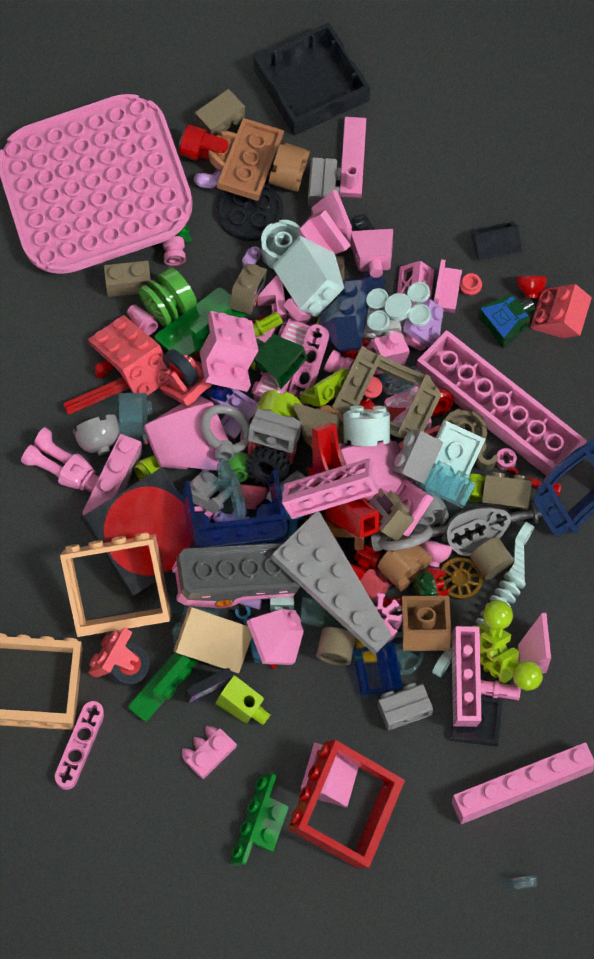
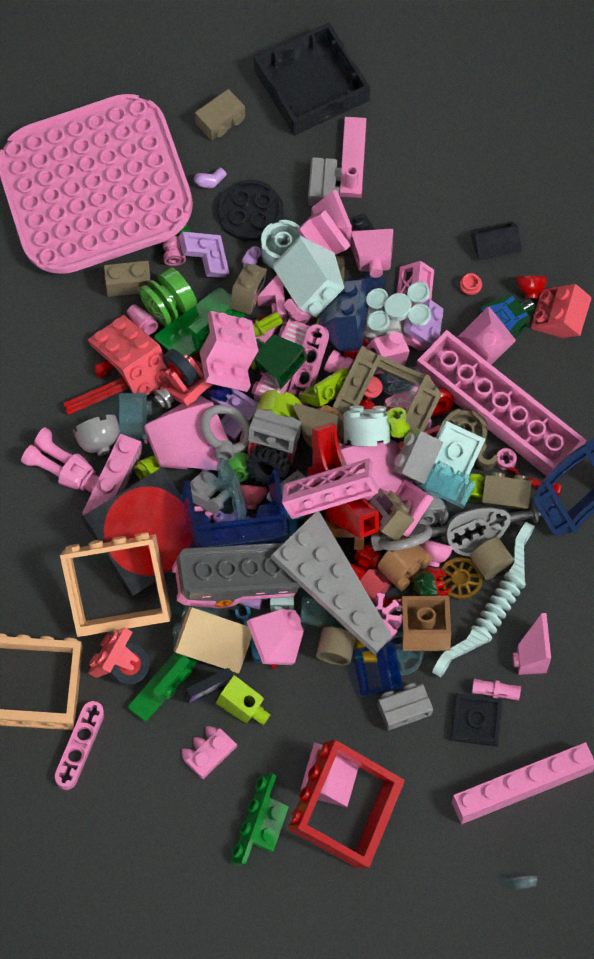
(163, 398): none -> light grey plate
(209, 248): none -> lavender plate
(241, 157): nougat plate -> none
(289, 166): medium nougat brick -> none
(399, 426): none -> lime bush
(447, 287): bright pink panel -> none
(466, 676): bright pink brick -> none
(487, 336): none -> bright pink slope
(497, 657): lime piece -> none

